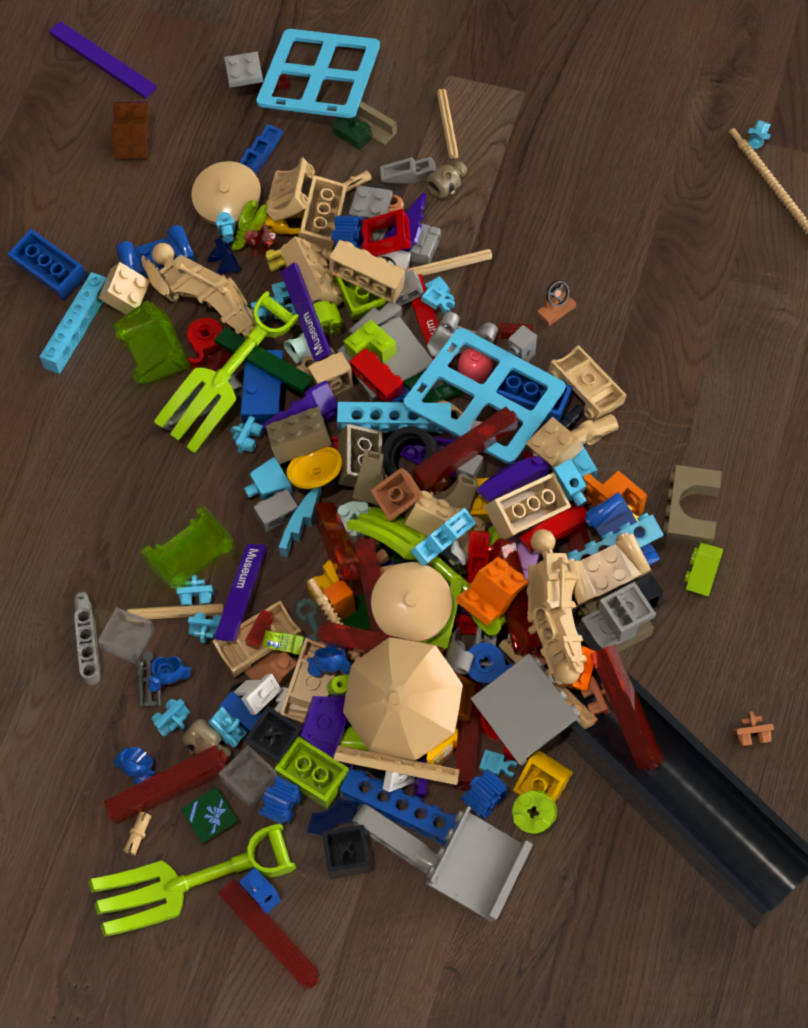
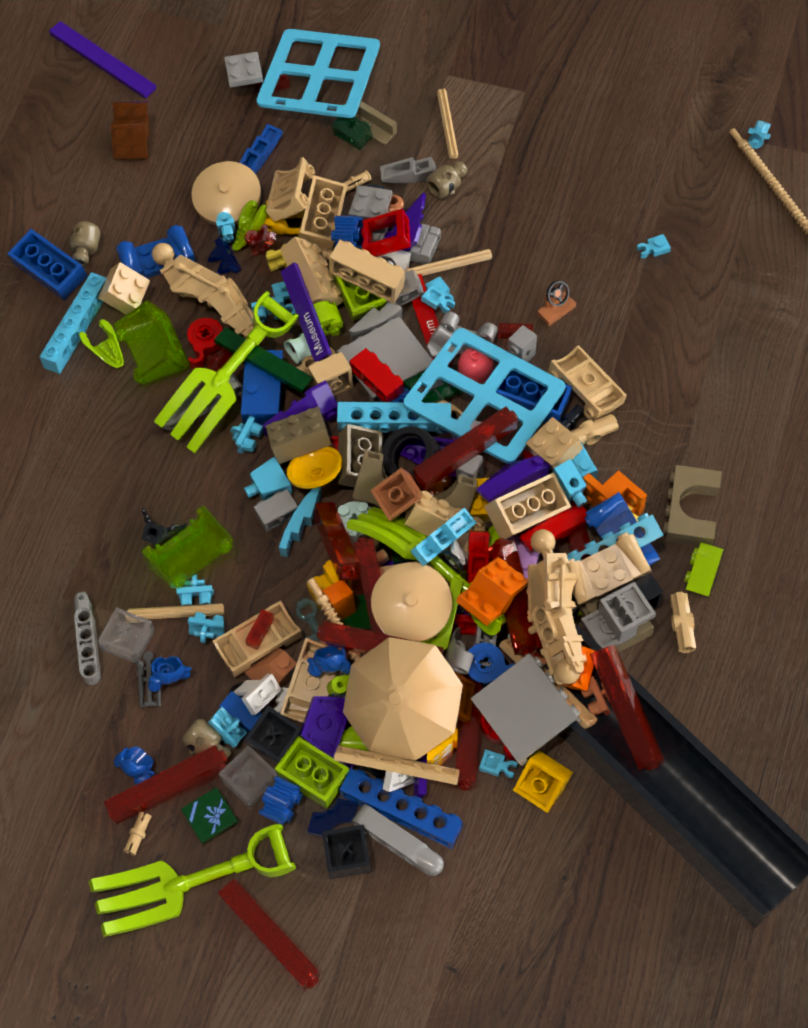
(84, 241): none -> dark tan piece
(108, 350): none -> lime animal
(156, 533): none -> black animal
(158, 280): tan animal -> none
(172, 718): medium azure hips -> none
(240, 592): dark purple tile -> none
(259, 889): blue torso -> none
(283, 641): lime leg -> none
(372, 338): lime brick -> none
(477, 865): light grey panel -> none
(485, 794): blue brick -> none
(544, 805): lime brick -> none
(656, 245): none -> medium azure plate
(682, 622): none -> tan piece
(744, 734): nougat hips -> none

